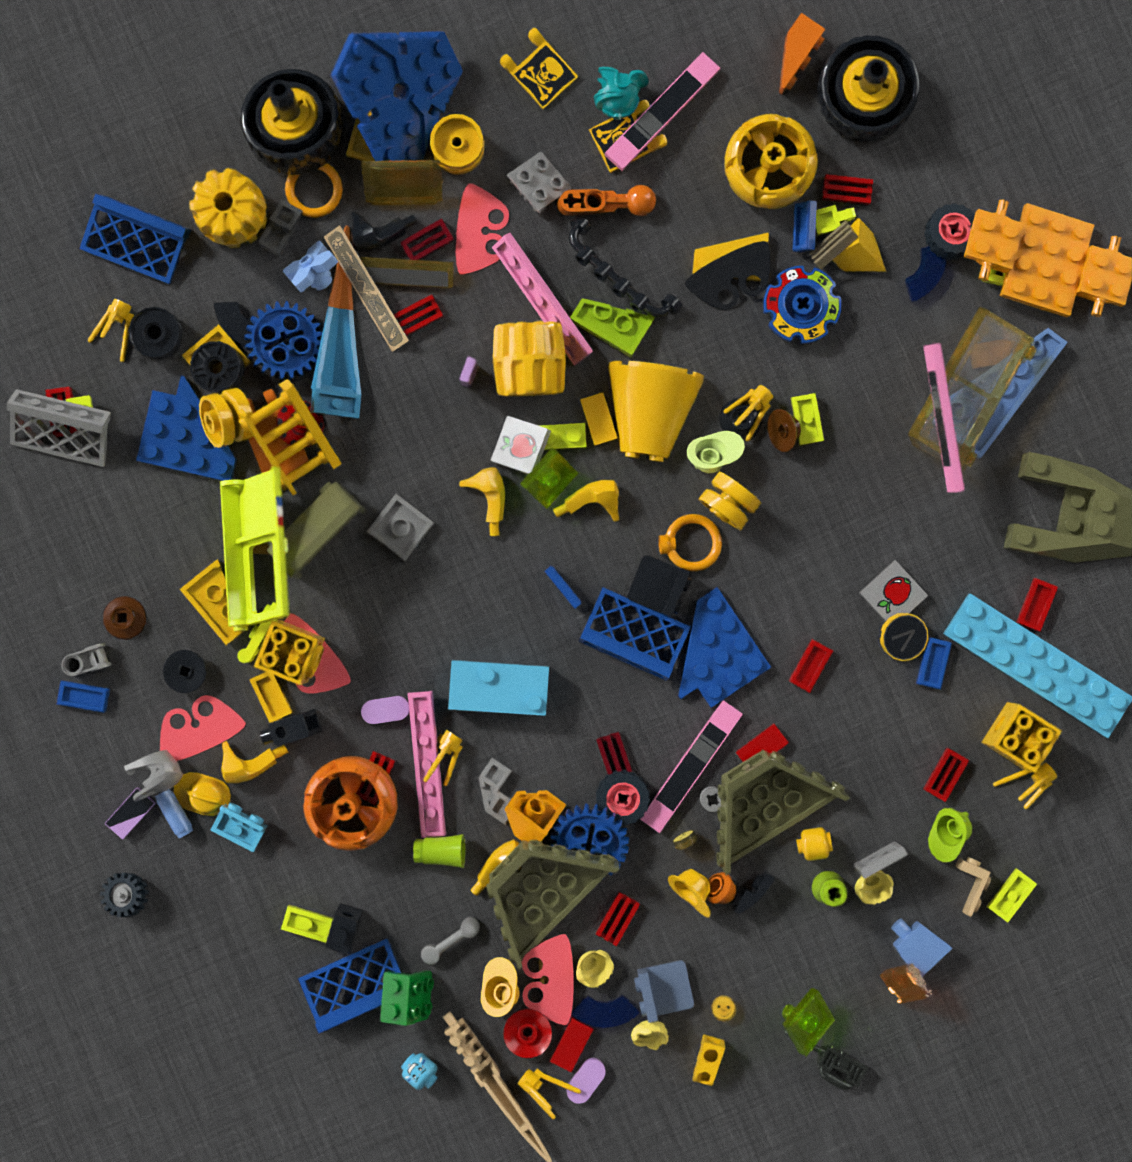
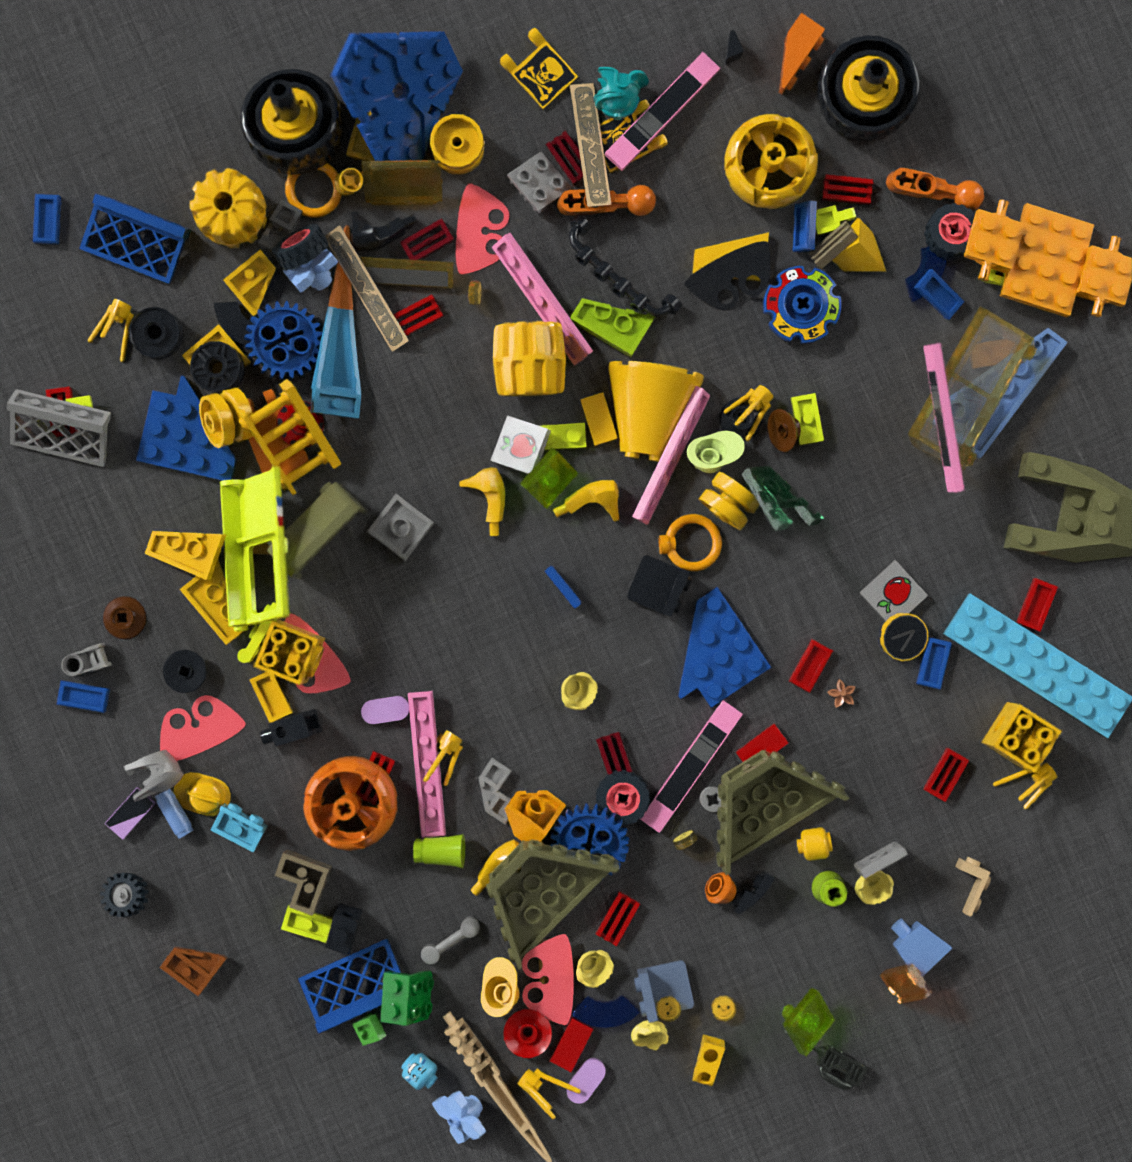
(46, 219): none -> blue tile
(187, 551): none -> yellow wing
(192, 967): none -> dark orange wing
(238, 770): yellow animal -> none
(251, 281): none -> yellow wing
(300, 247): none -> black wheel
(308, 875): none -> dark tan brick
(352, 178): none -> yellow wheel
(369, 1029): none -> bright green bracket
(461, 1115): none -> light blue plant
(469, 372): lavender tile -> none
(474, 293): none -> clear yellow tile
(498, 687): medium azure brick -> none
(557, 141): none -> dark red tile
(579, 691): none -> light yellow hair
(590, 145): none -> sticker
(629, 654): blue fence -> none
(668, 1008): none -> clear yellow tile
(671, 455): none -> bright pink tile
(692, 888): yellow piece -> none
(734, 48): none -> black slope
(774, 494): none -> clear green wing
(842, 694): none -> nougat plant
(939, 294): none -> blue tile
(949, 834): lime piece -> none
(966, 193): none -> orange beam
(1011, 895): neon yellow plate -> none

